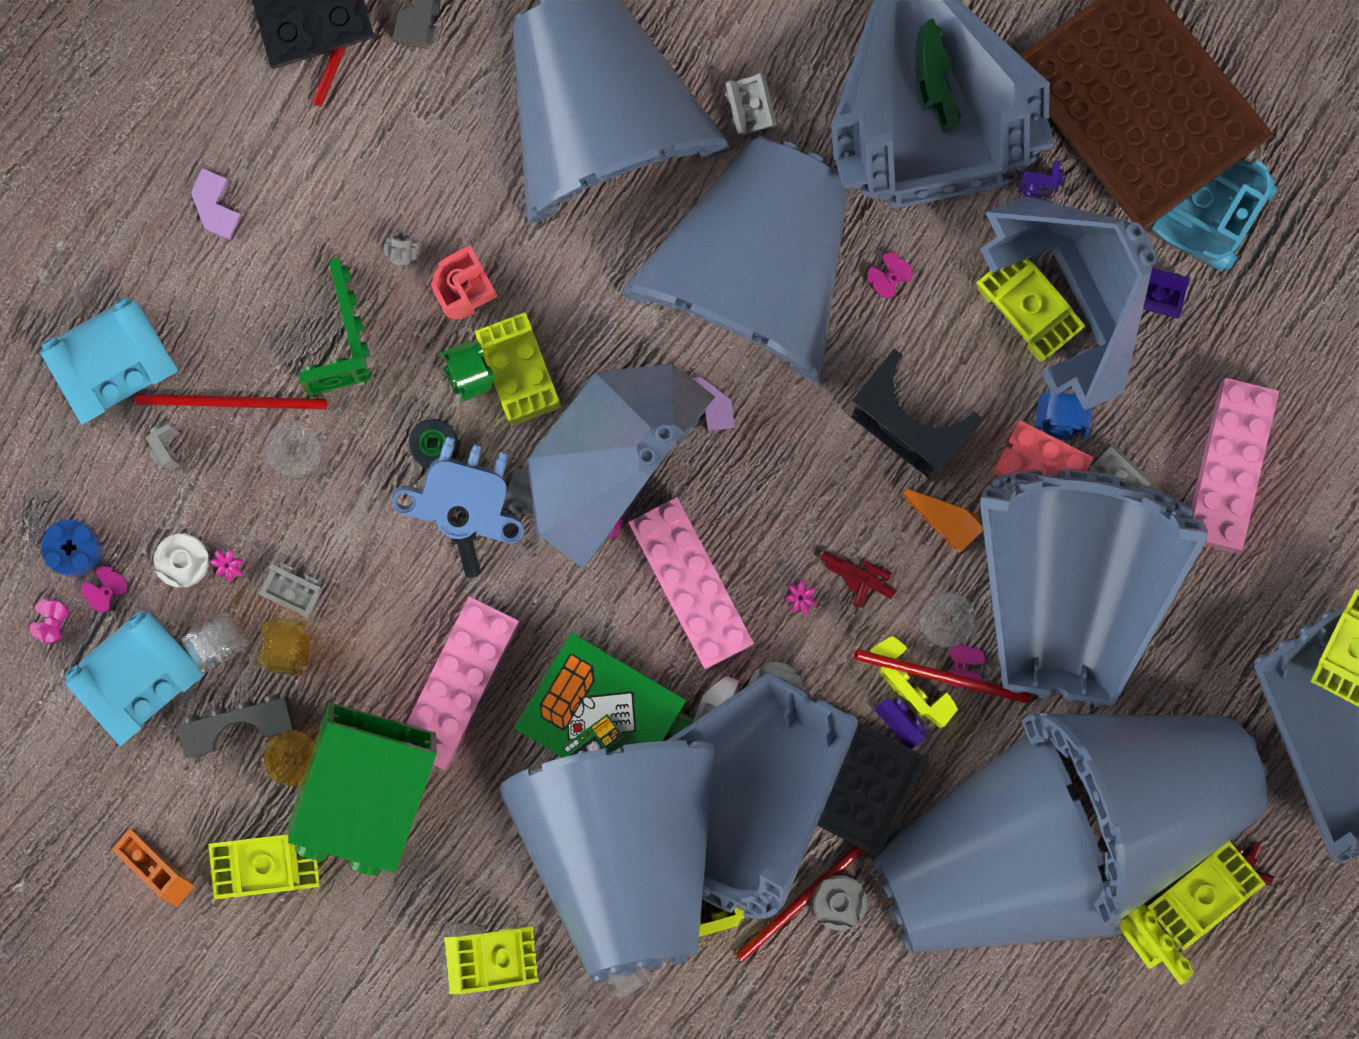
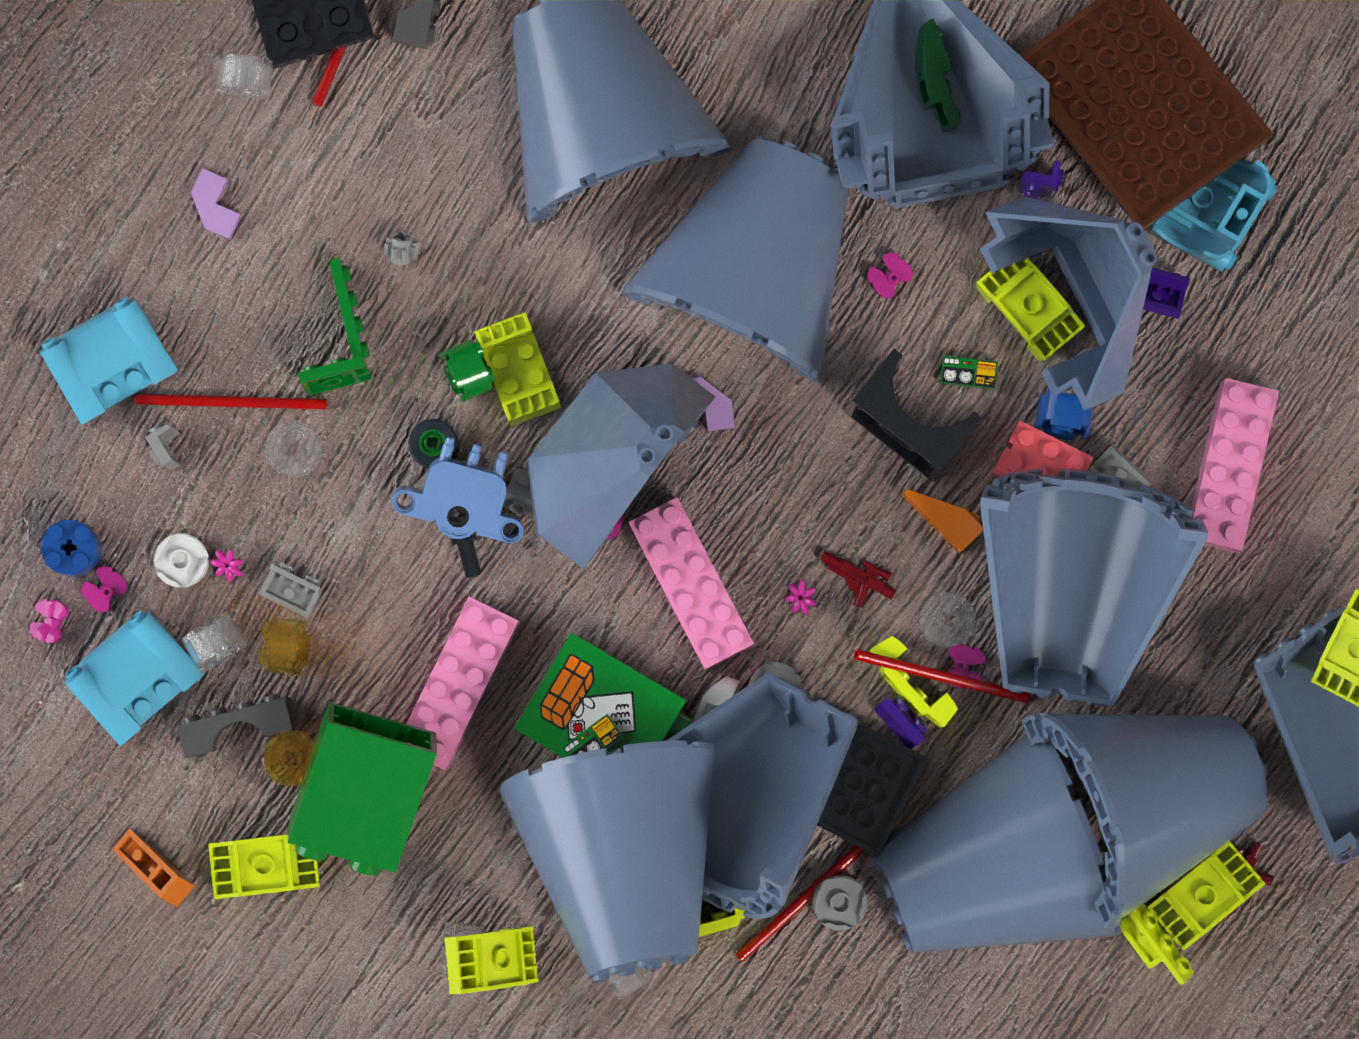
(244, 74): none -> clear brick
(461, 284): coral brick -> none
(750, 105): light grey bracket -> none
(968, 372): none -> tile

